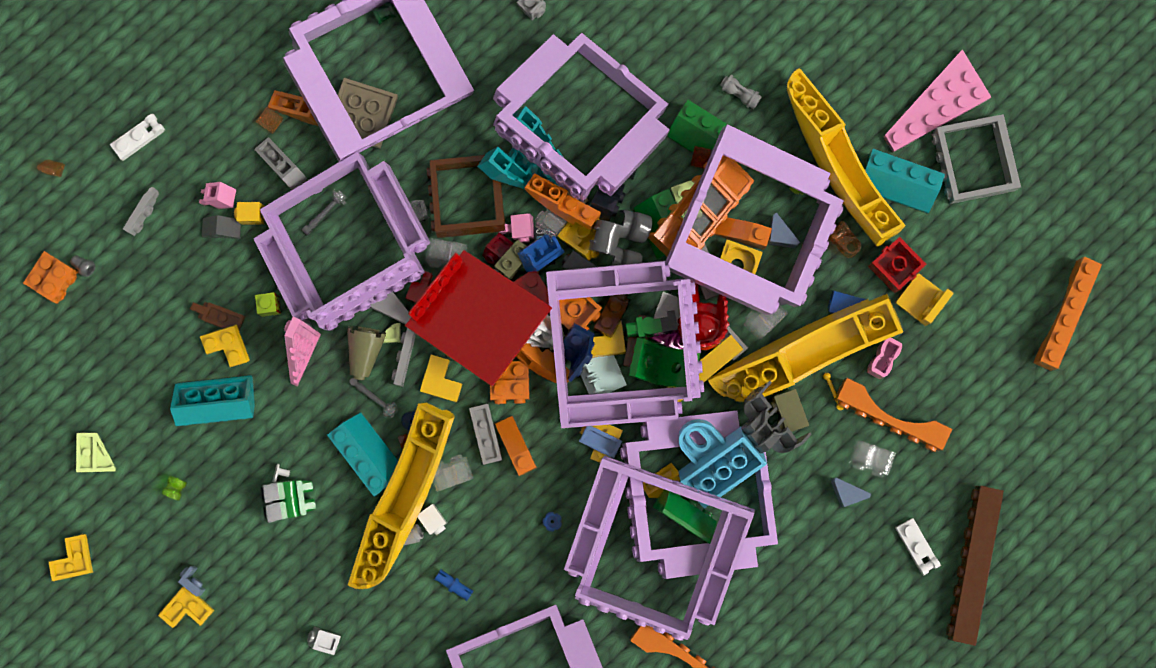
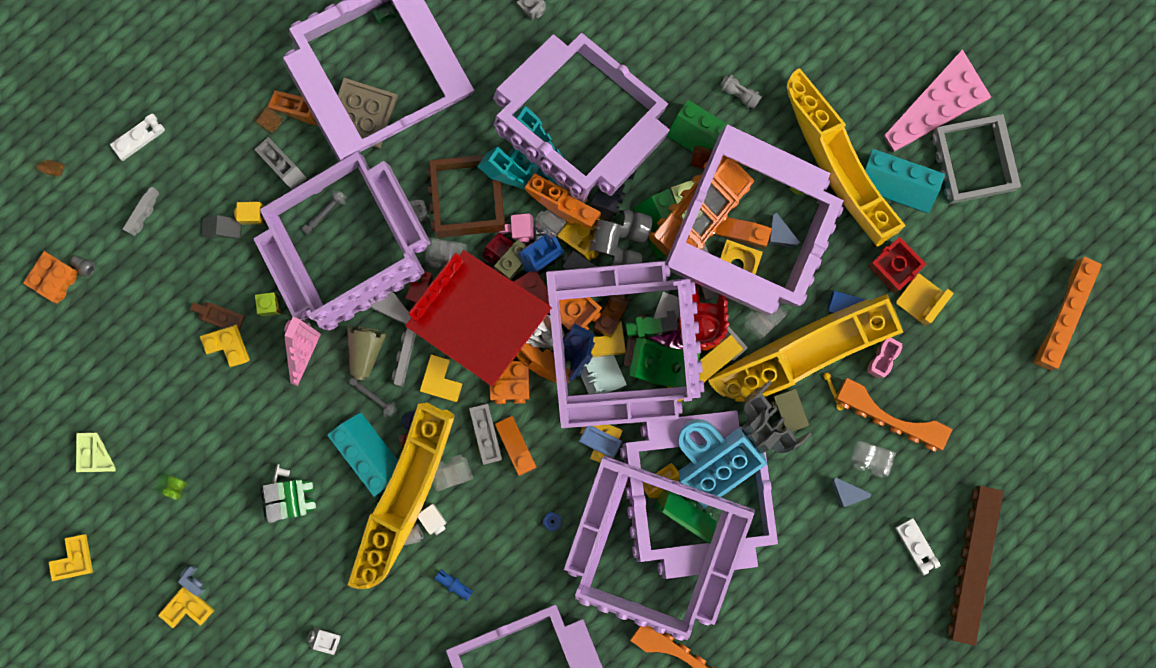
(213, 400): teal slope -> none
(218, 195): bright pink brick -> none
(393, 334): yellowish green tile -> none
(843, 238): clear orange piece -> none

